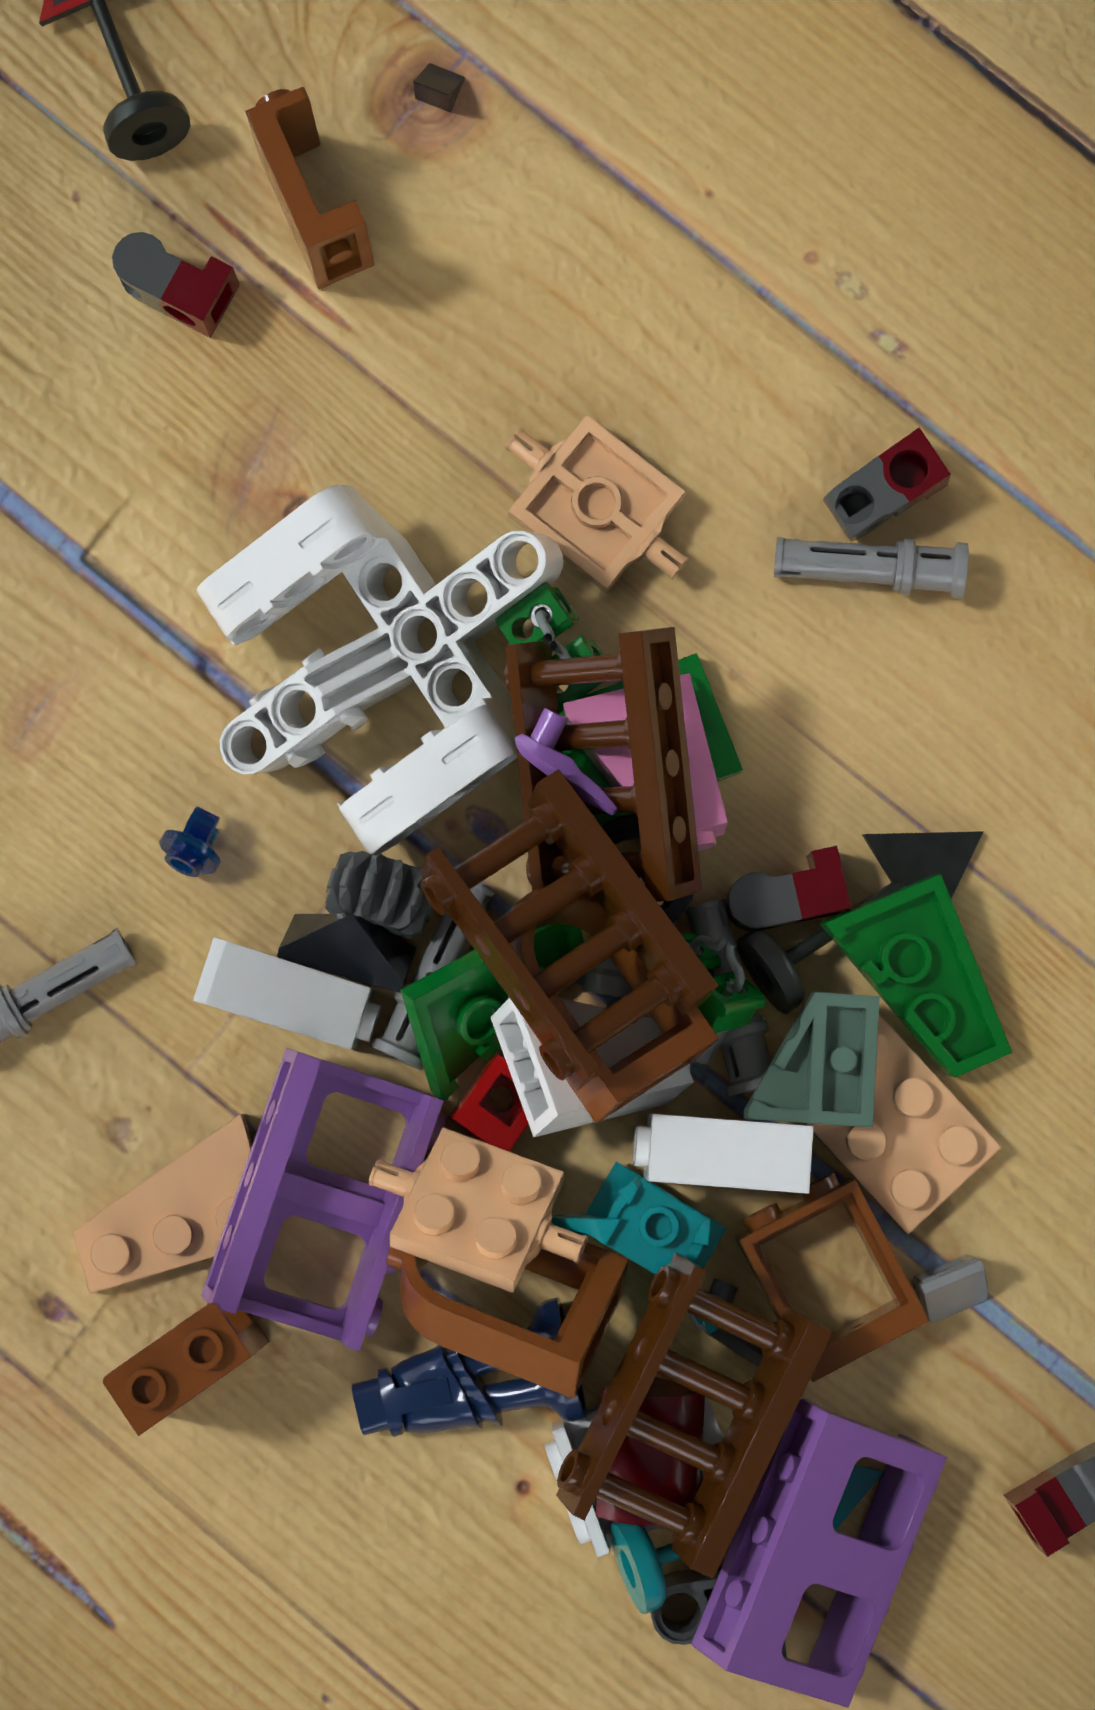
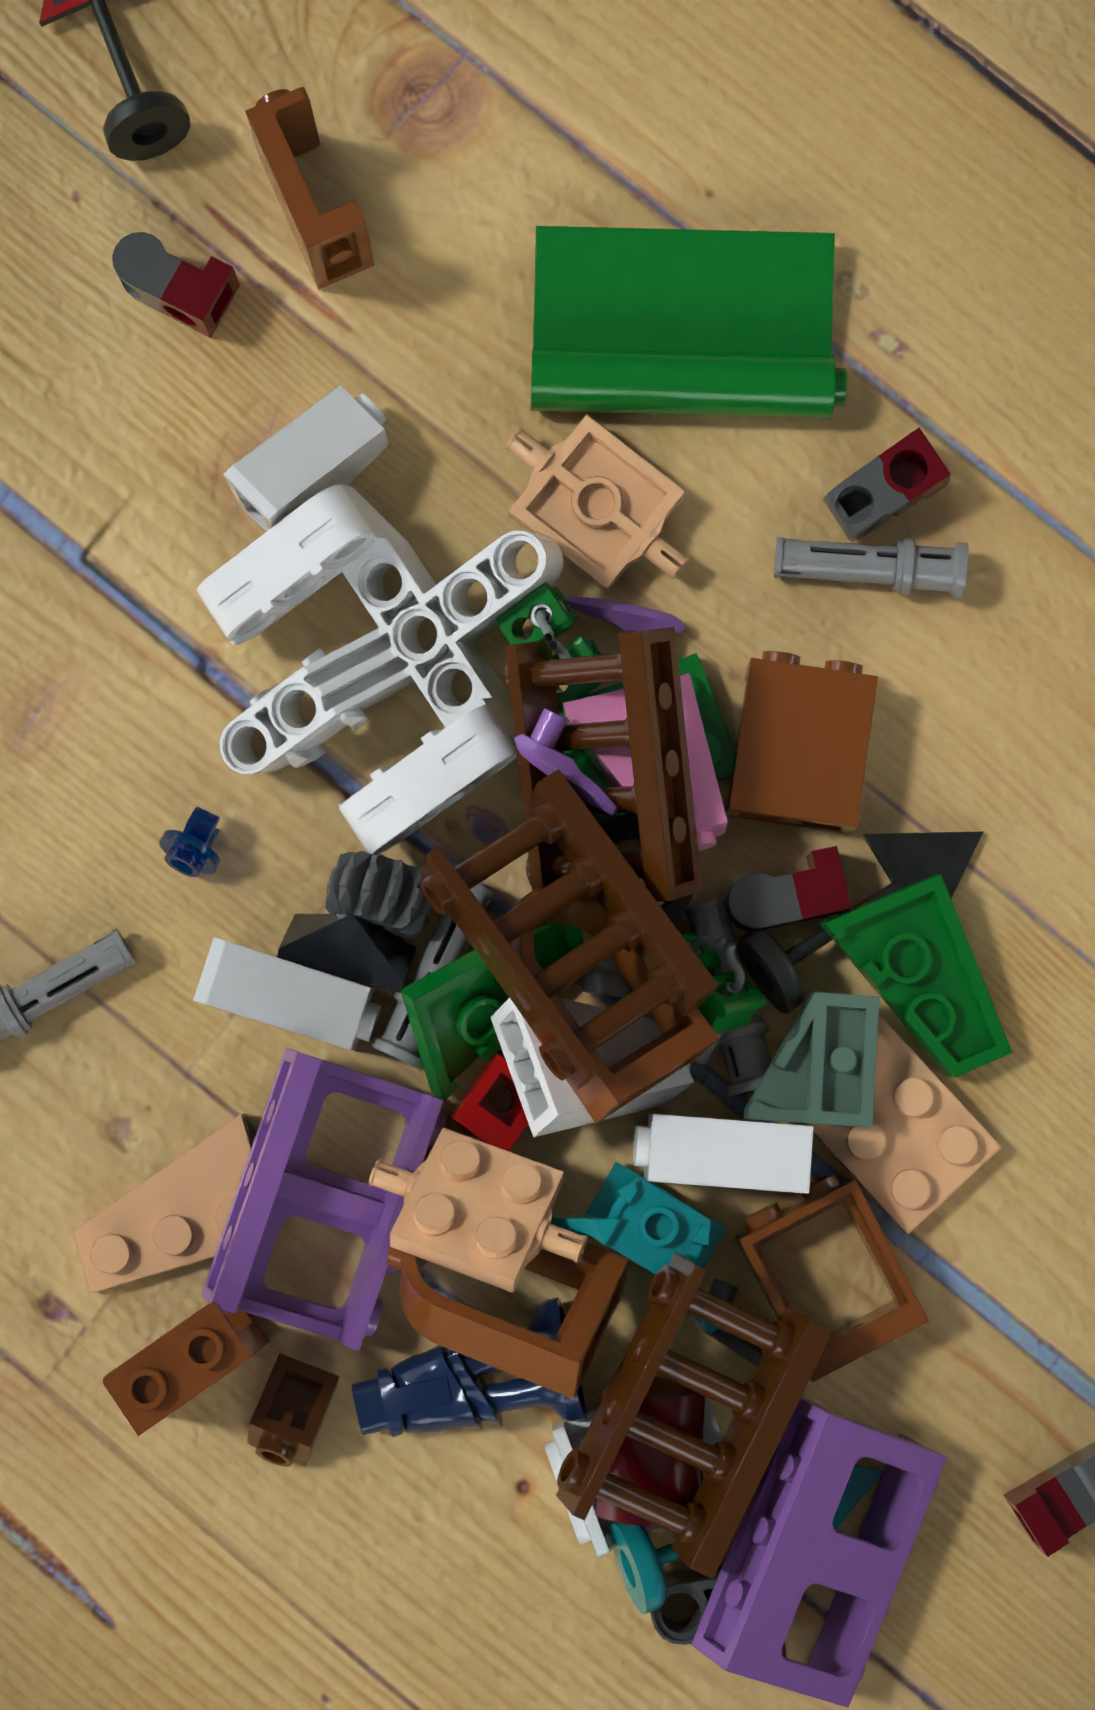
(291, 1411): none -> reddish brown bracket
(309, 454): none -> white slope
(438, 87): black piece -> none
(625, 615): none -> medium lavender bar
(684, 322): none -> green door
(802, 743): none -> dark orange panel
(951, 1287): light grey slope -> none

